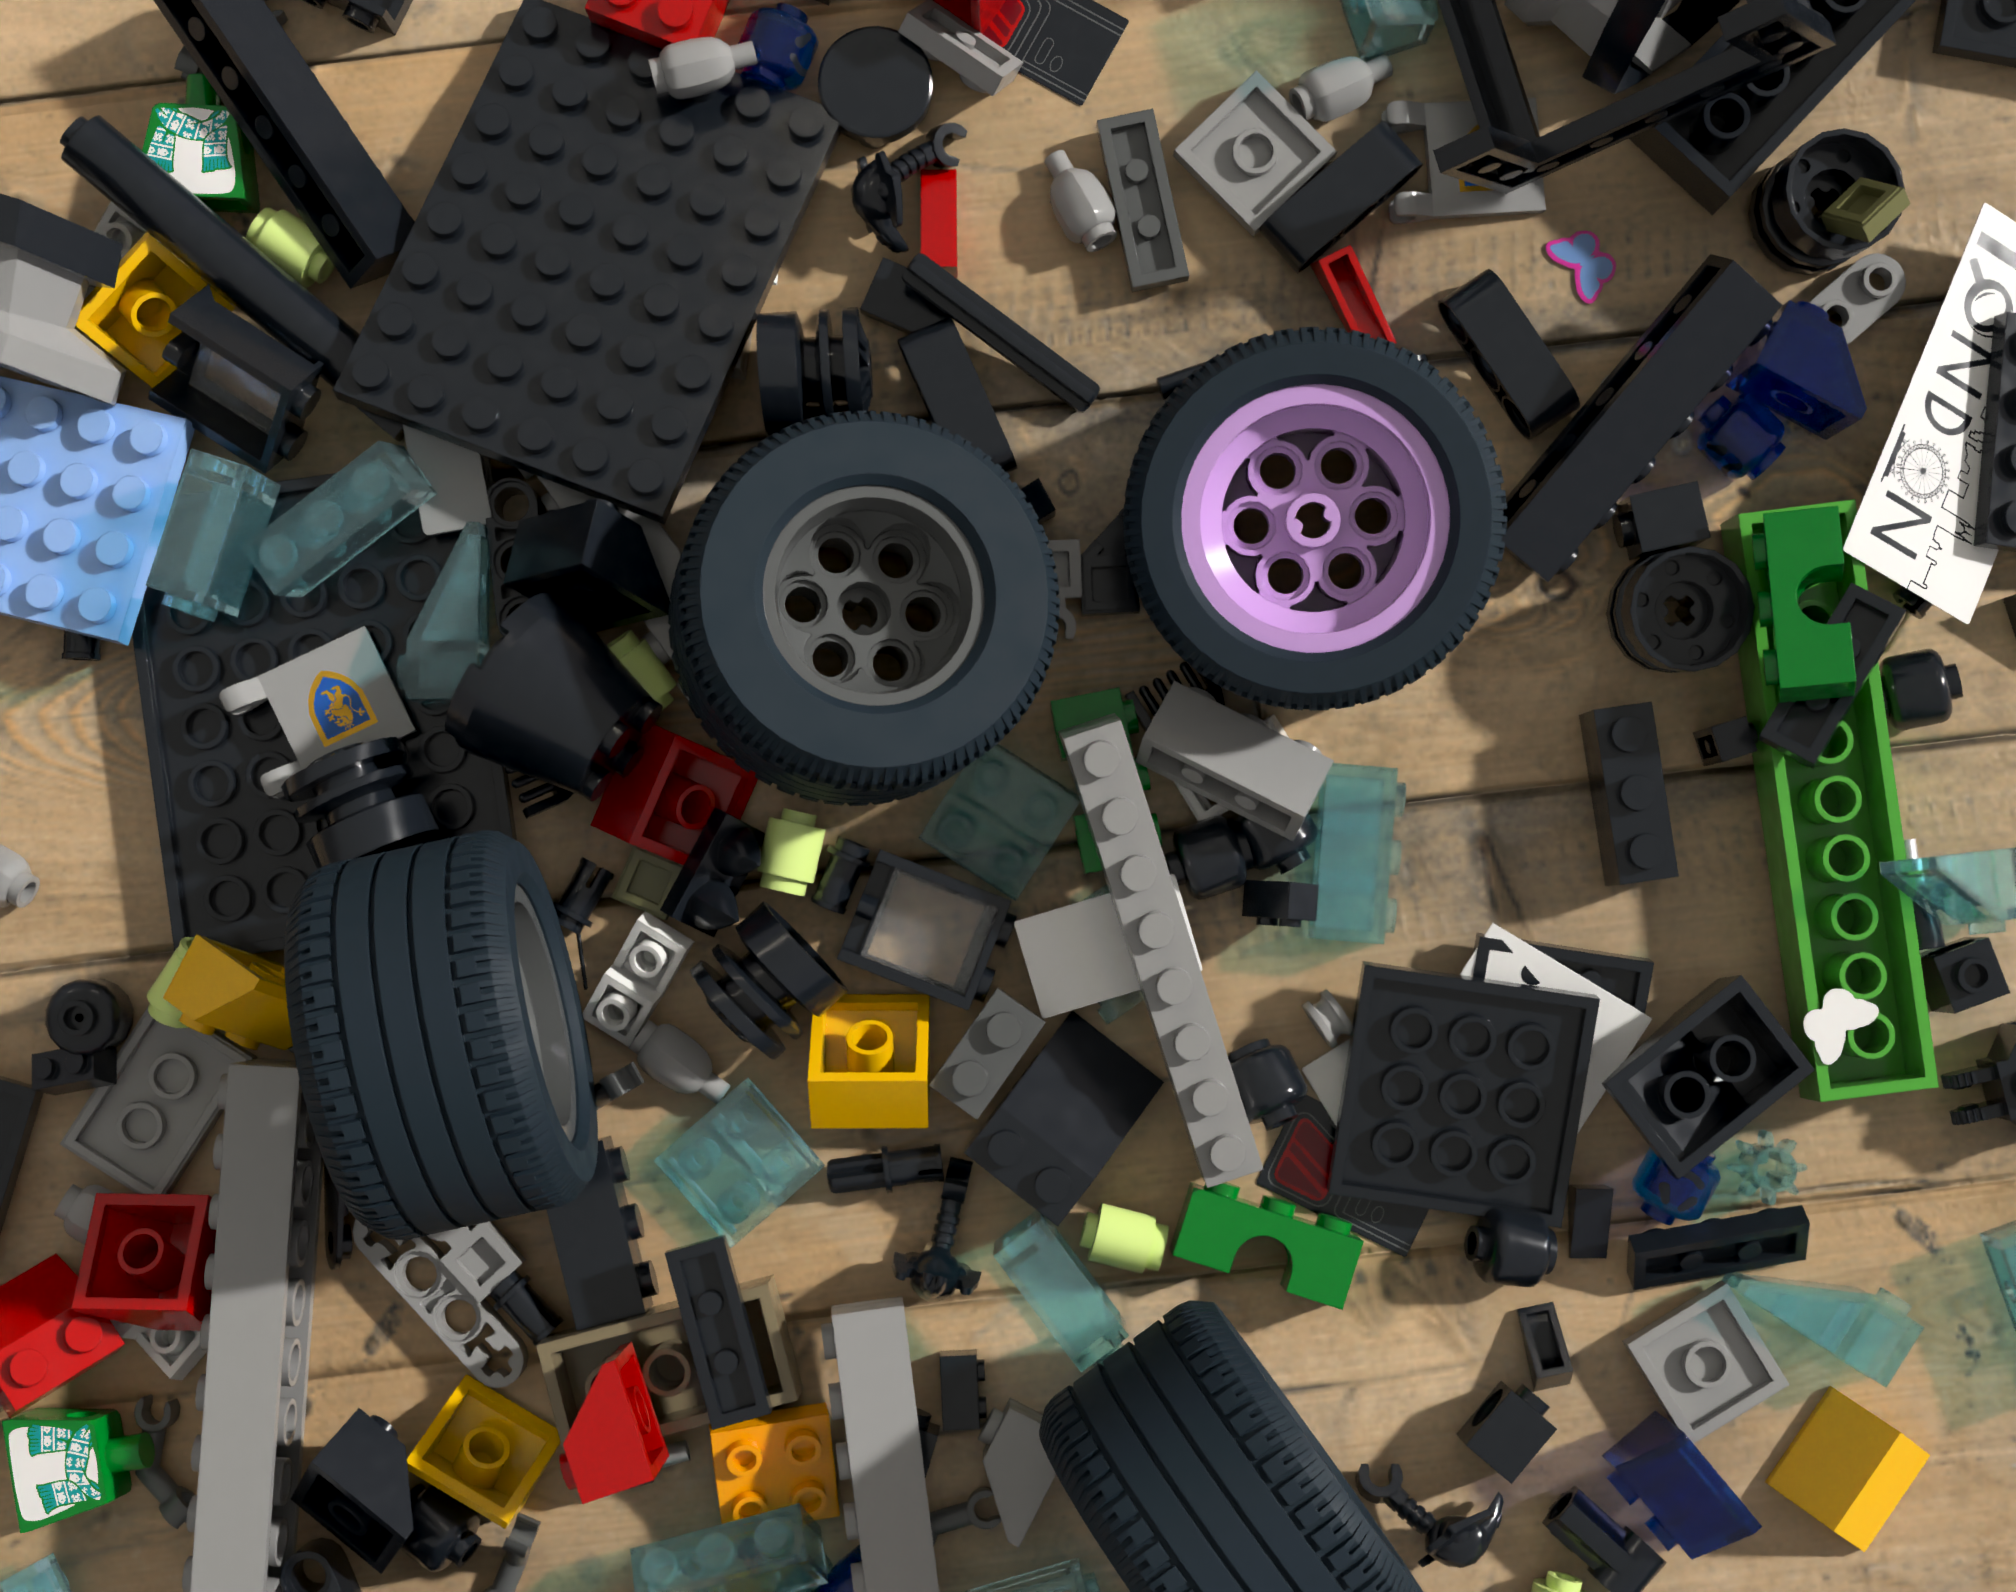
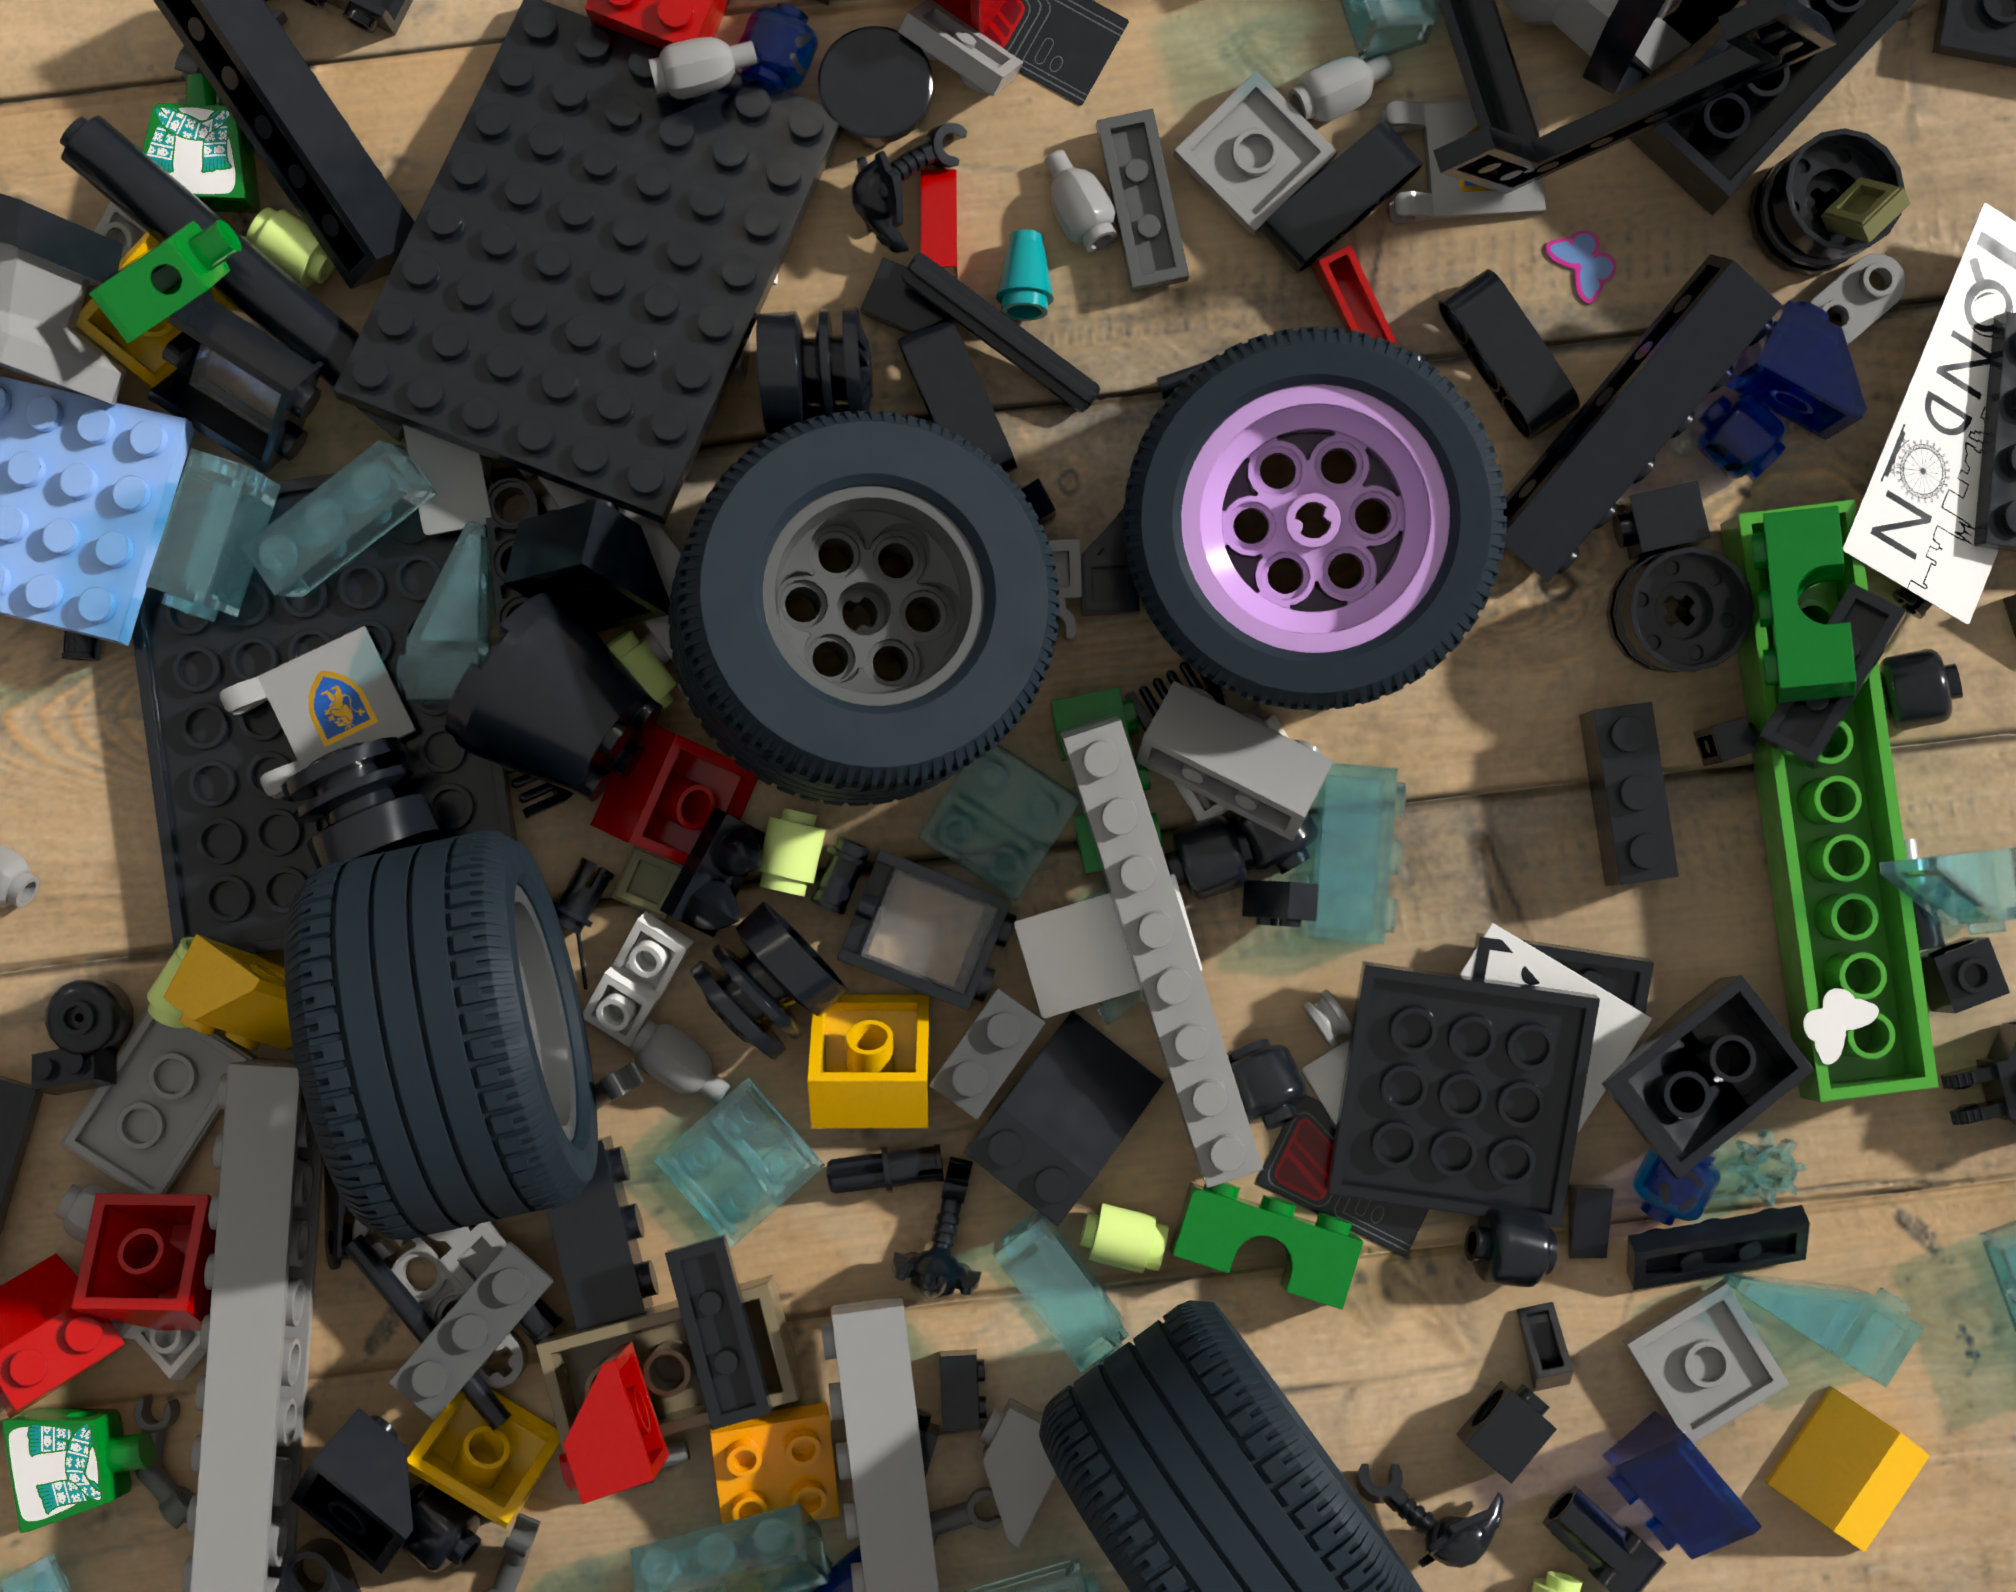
(166, 277): none -> green torso
(419, 1323): none -> black bar
(471, 1330): none -> dark grey plate
(1025, 278): none -> teal cone

